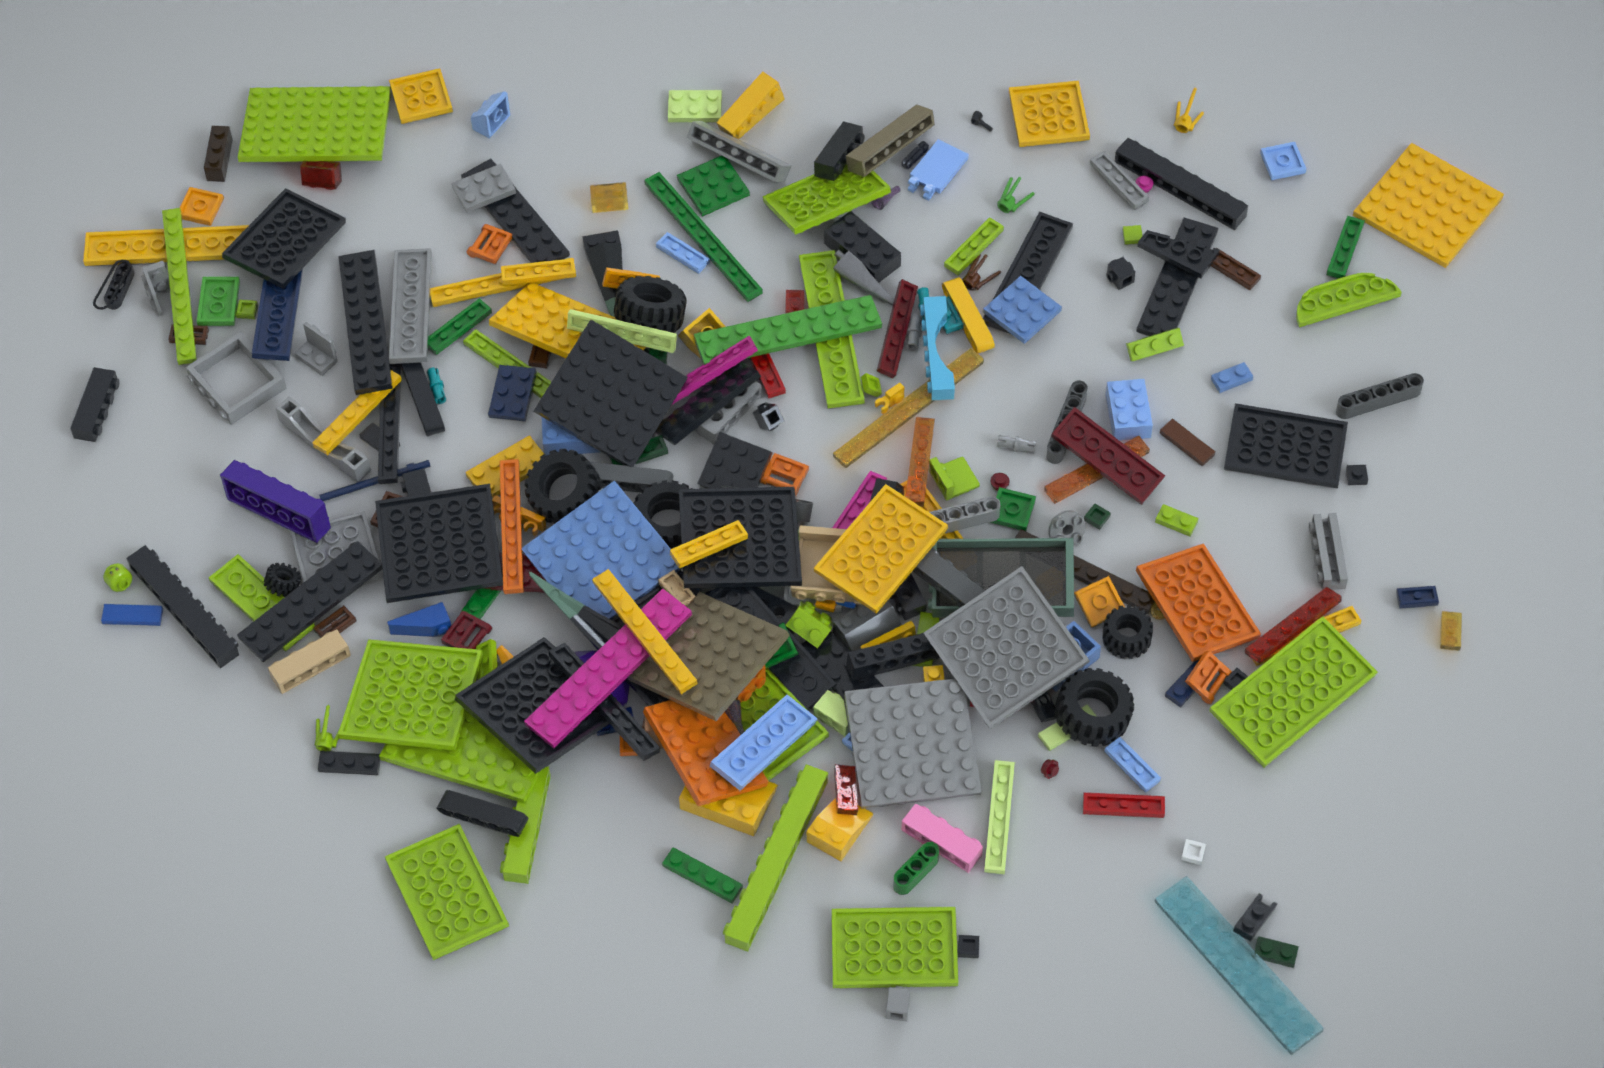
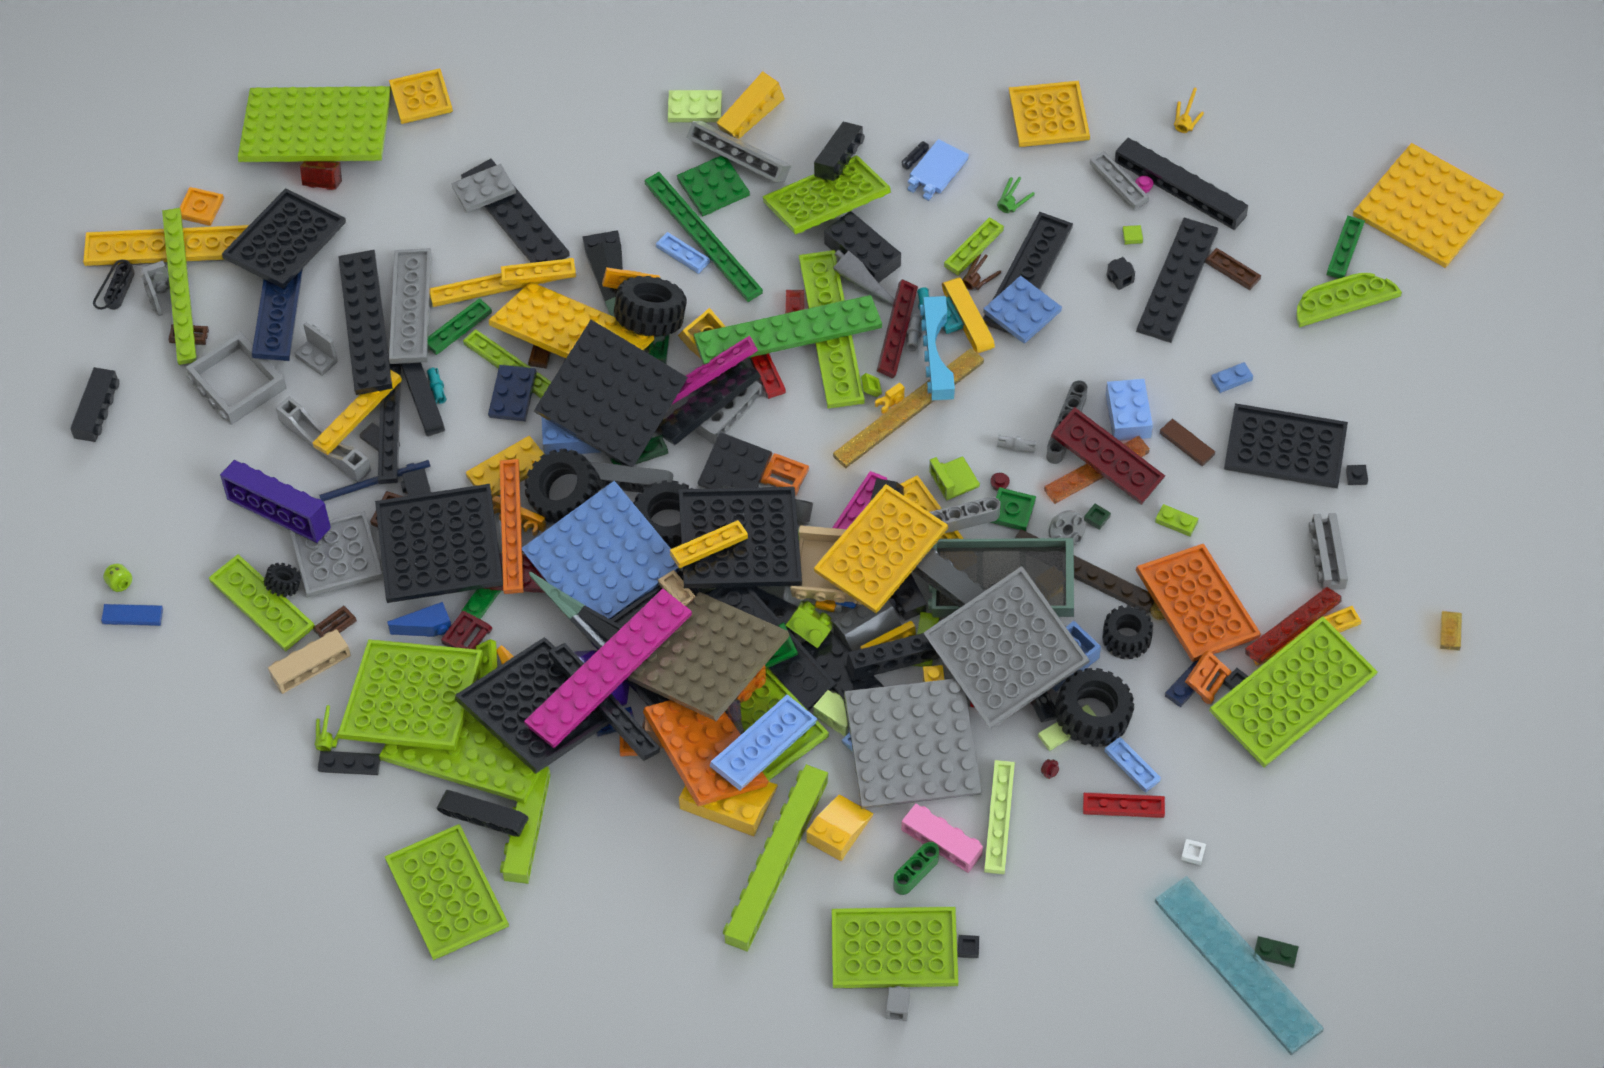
(183, 606): black brick -> none
(218, 153): dark brown brick -> none
(218, 301): bright green plate -> none
(247, 309): lime tile -> none
(310, 601): black plate -> none
(491, 114): light blue slope -> none
(493, 247): orange plate -> none
(609, 197): clear yellow brick -> none
(630, 332): yellowish green plate -> none
(644, 631): yellow plate -> none
(702, 875): green plate -> none
(768, 416): black brick -> none
(845, 789): clear red plate -> none
(880, 203): clear purple cone -> none
(890, 140): dark tan brick -> none
(920, 460): clear orange plate -> none
(976, 120): black hand -> none
(1098, 600): light orange tile -> none
(1155, 344): lime plate -> none
(1189, 257): black wing -> none
(1253, 918): black hinge -> none
(1283, 160): light blue plate -> none
(1379, 396): dark grey beam -> none
(1417, 597): dark blue plate -> none

